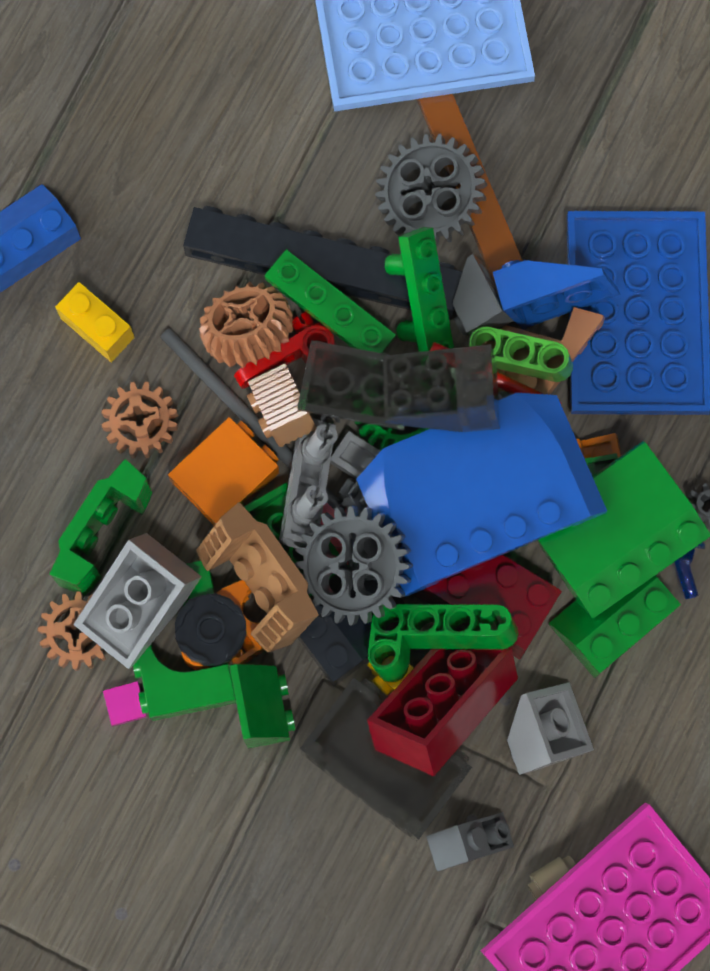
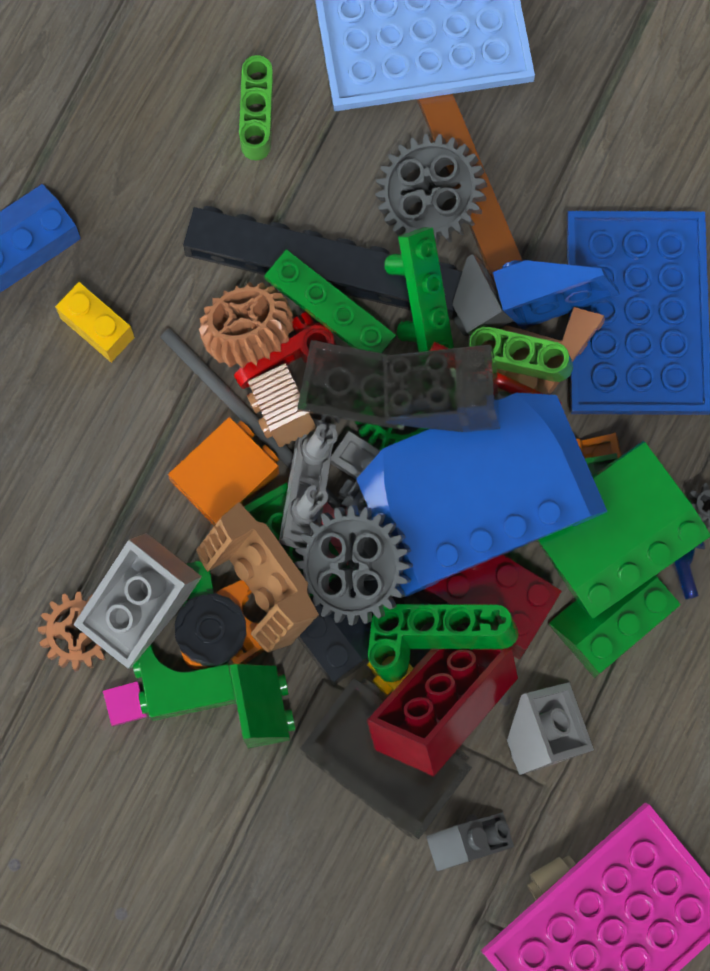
(99, 508): green plate -> none
(126, 421): nougat gear -> none
(256, 93): none -> bright green beam

